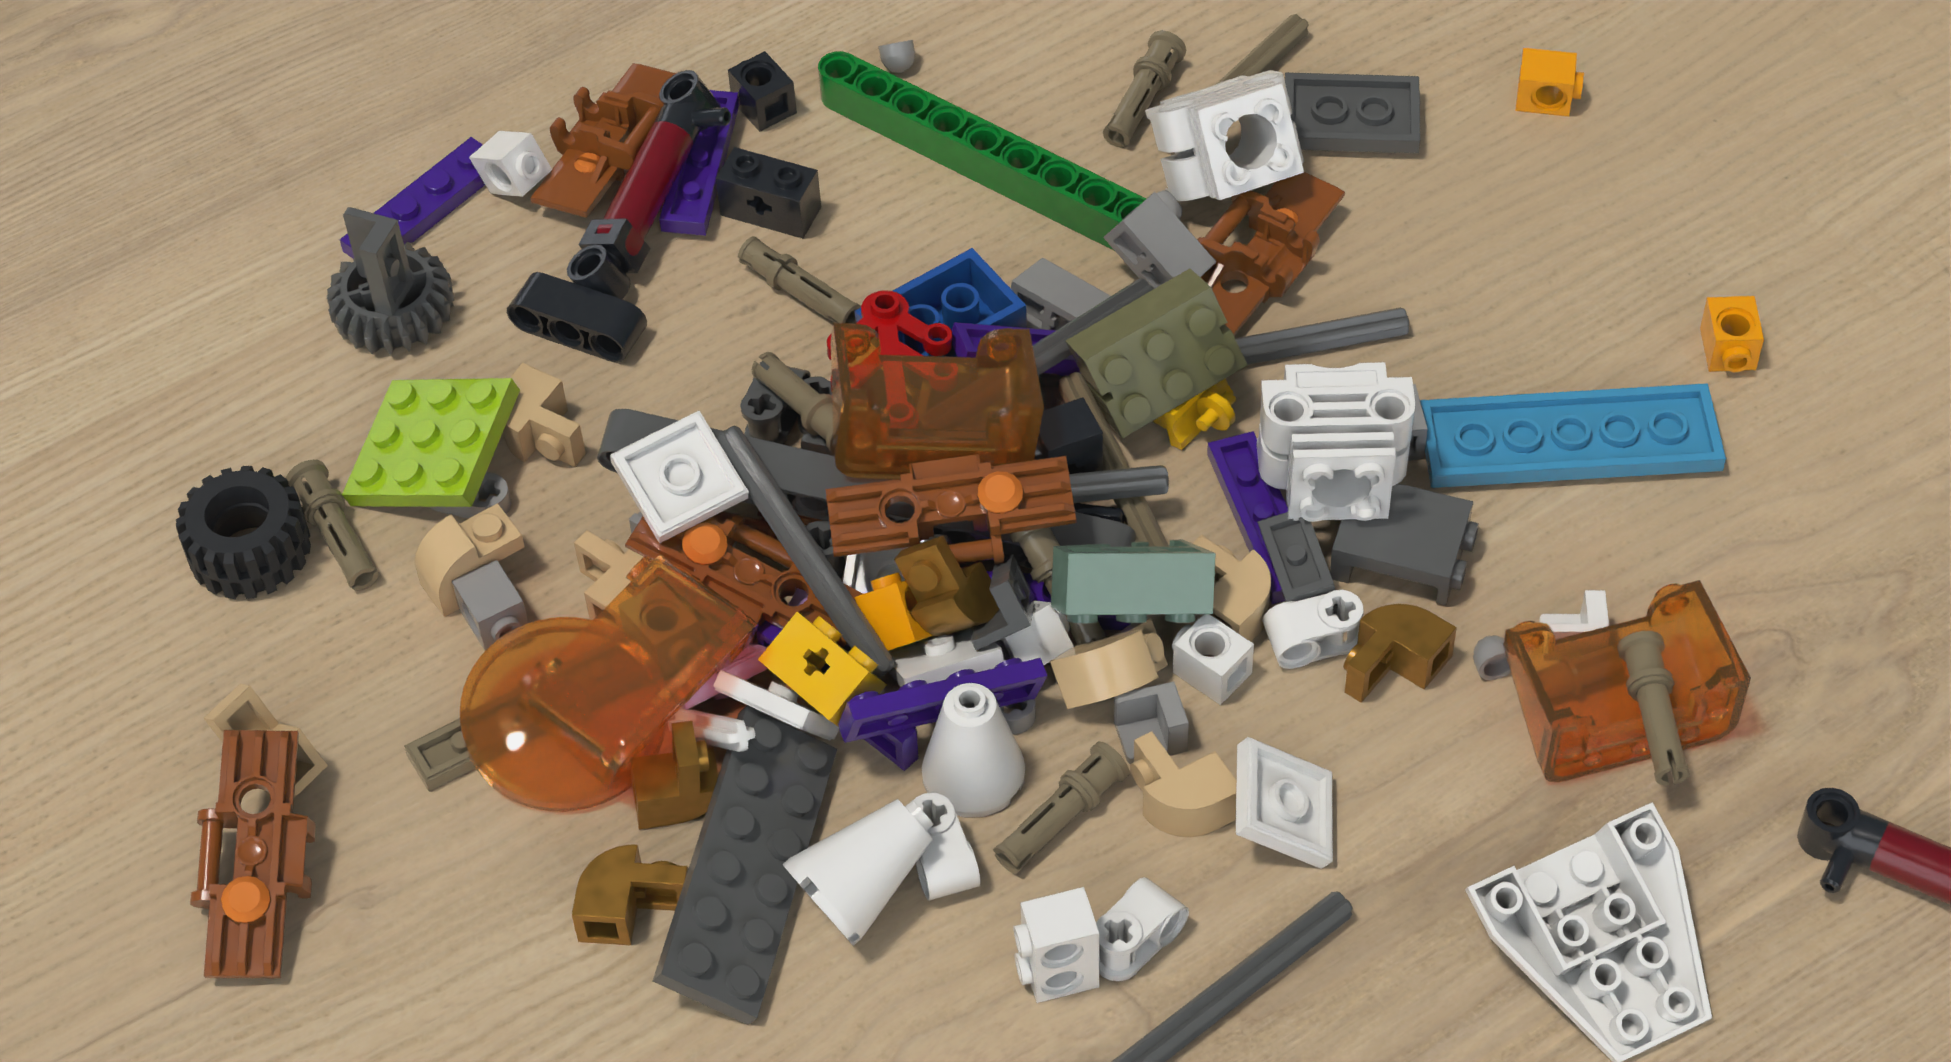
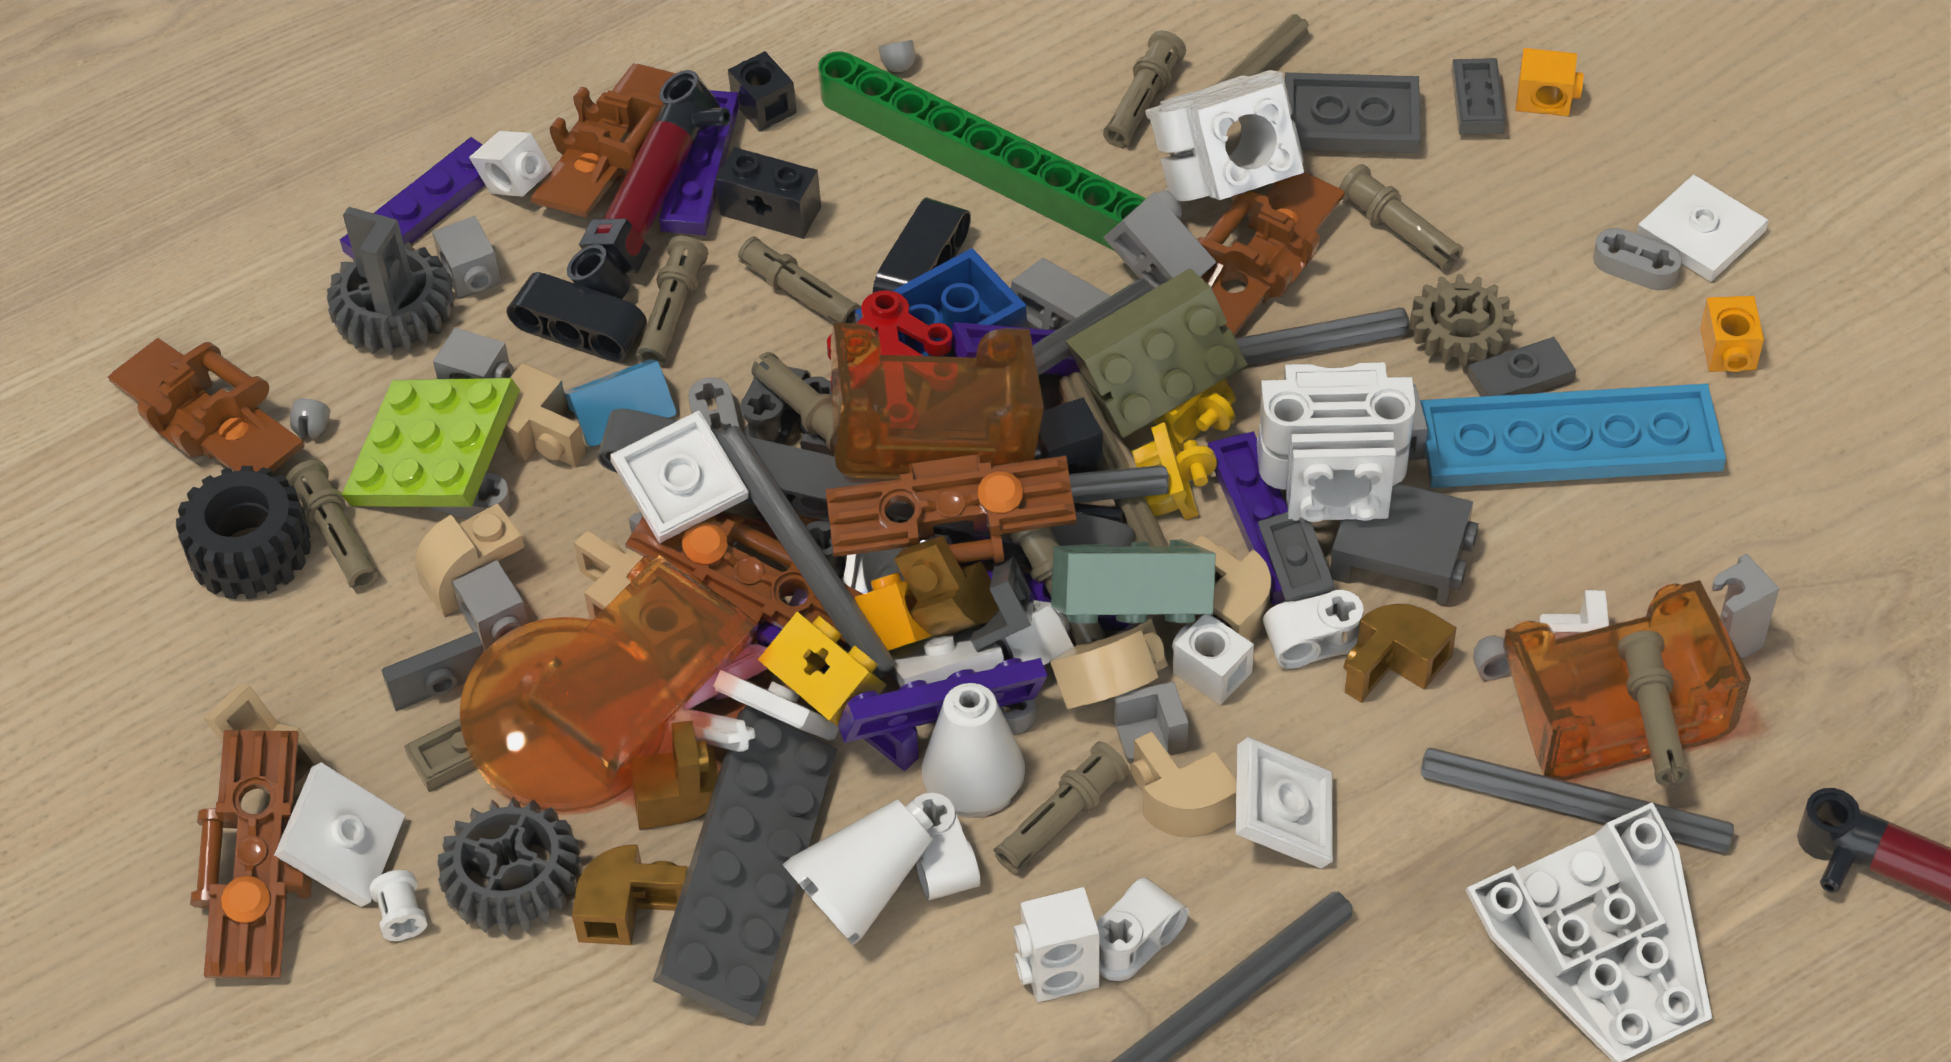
(218, 426): none -> dark orange piece
(309, 417): none -> light grey hinge
(339, 834): none -> white plate
(398, 905): none -> white bush
(432, 671): none -> dark grey plate
(467, 256): none -> light grey brick
(472, 357): none -> light grey brick
(518, 881): none -> dark grey gear
(633, 388): none -> dark azure panel
(680, 269): none -> dark tan pin
(725, 414): none -> light grey beam
(927, 241): none -> black beam
(1191, 464): none -> yellow hips
(1385, 206): none -> dark tan pin
(1461, 320): none -> dark tan gear
(1478, 96): none -> dark grey plate
(1523, 370): none -> dark grey plate
(1569, 797): none -> dark grey axle
(1637, 259): none -> light grey beam
(1703, 227): none -> white plate
(1746, 604): none -> light grey hinge

